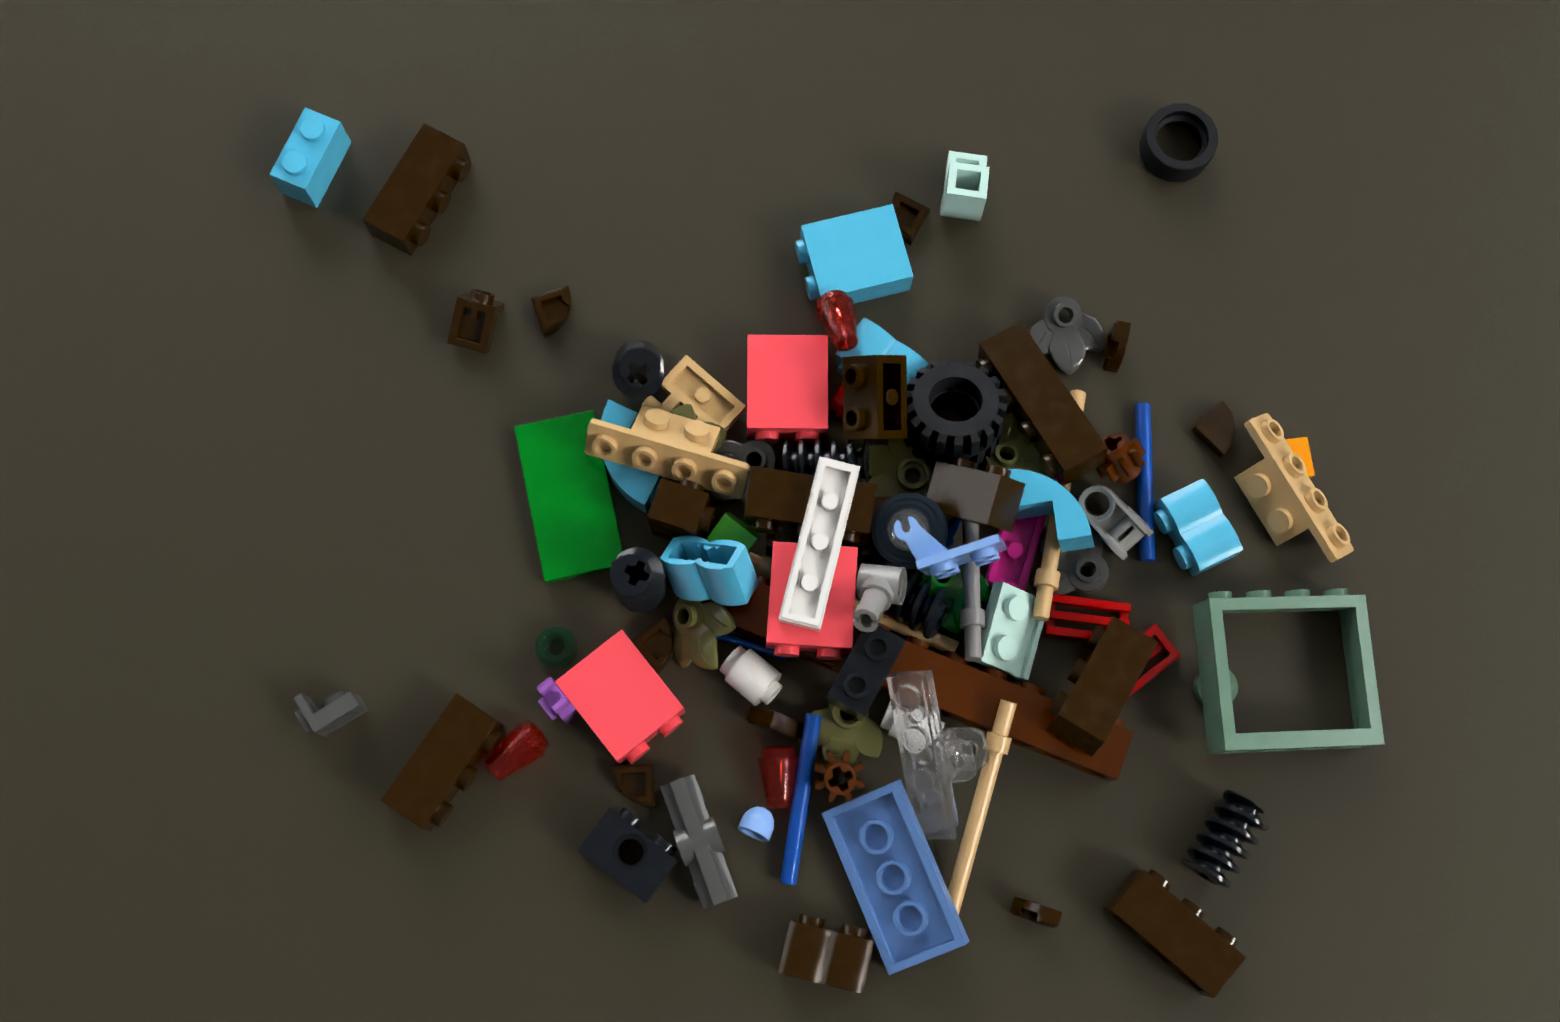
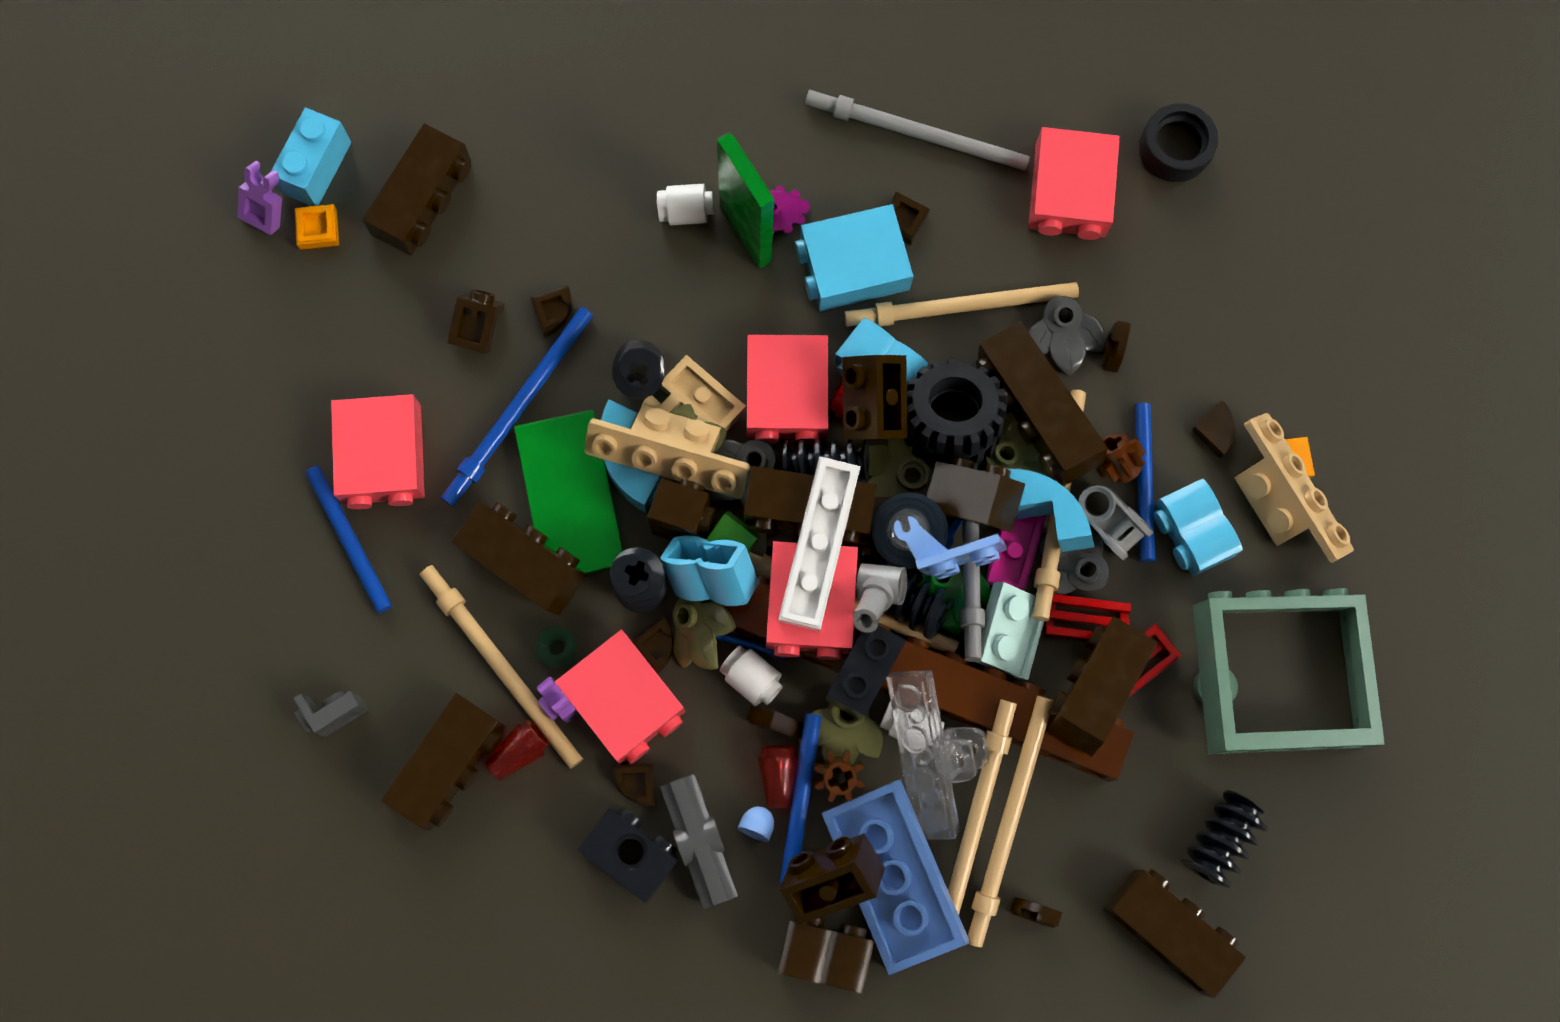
(256, 200): none -> medium lavender plate
(316, 226): none -> light orange tile
(348, 539): none -> blue bar
(377, 451): none -> coral brick
(452, 604): none -> tan bar
(472, 468): none -> blue bar
(520, 556): none -> dark brown brick
(685, 204): none -> white brick
(745, 200): none -> green tile
(788, 209): none -> magenta piece
(832, 878): none -> dark brown brick
(838, 318): clear red cone -> none
(845, 108): none -> light grey bar
(885, 313): none -> tan bar
(965, 186): light aqua brick -> none
(986, 901): none -> tan bar
(1074, 183): none -> coral brick

